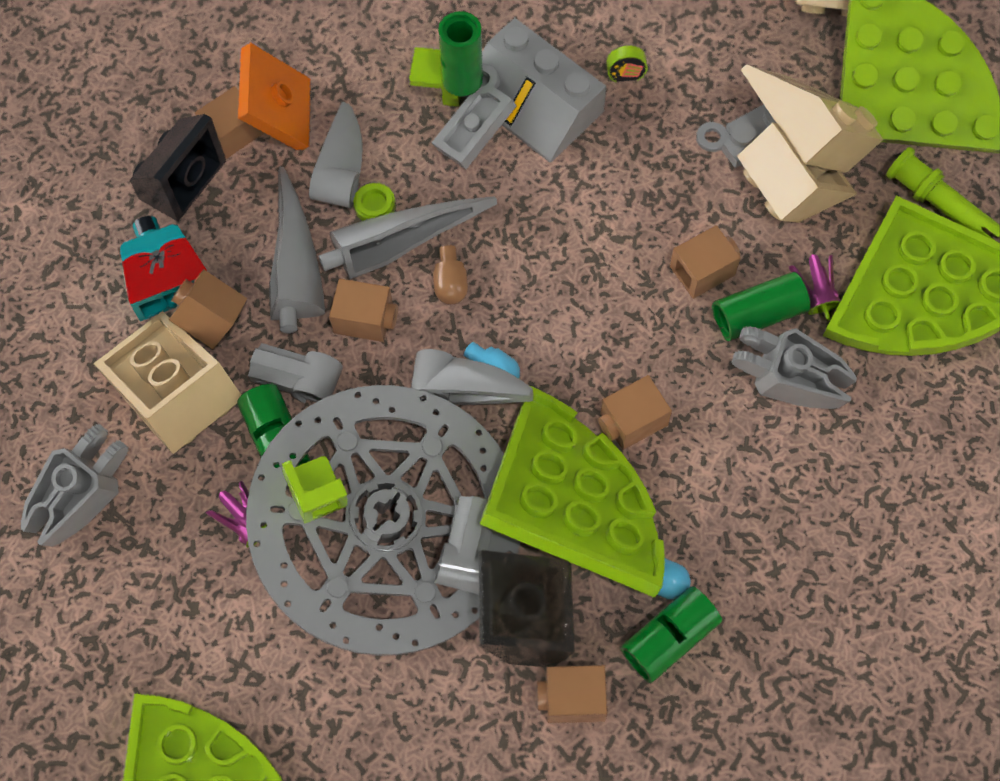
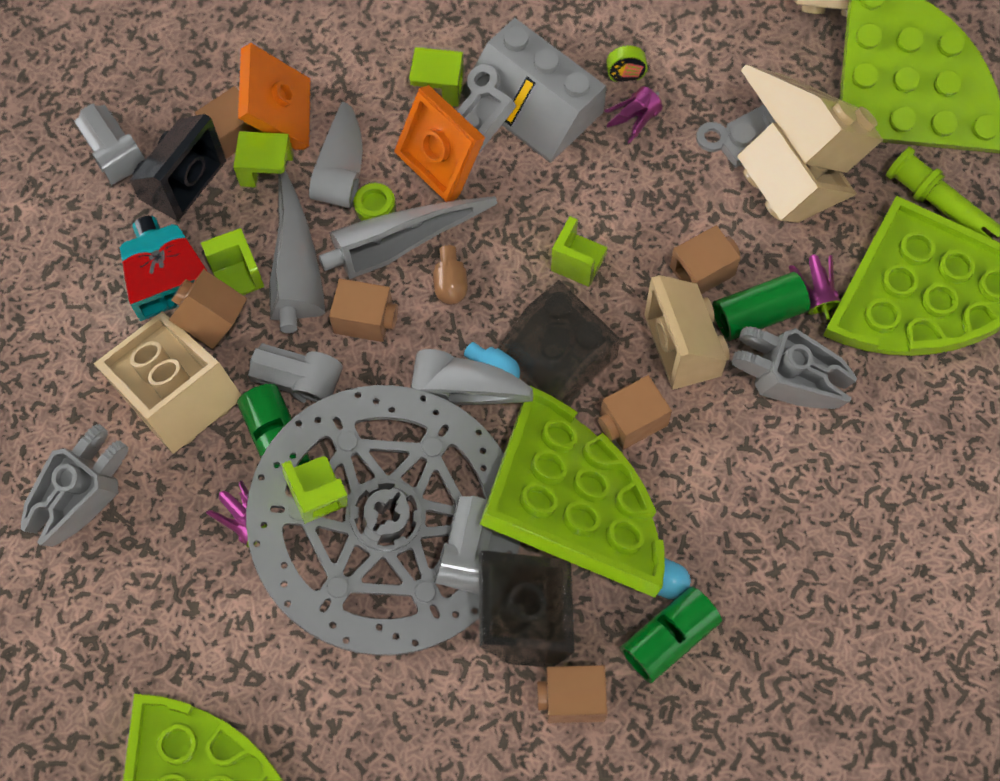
(112, 149): none -> light grey piece
(233, 261): none -> lime panel
(260, 154): none -> lime panel
(439, 144): none -> orange plate
(461, 53): green pin -> none
(560, 343): none -> clear smoke slope
(576, 255): none -> lime panel
(642, 104): none -> flat silver piece
(684, 332): none -> tan slope

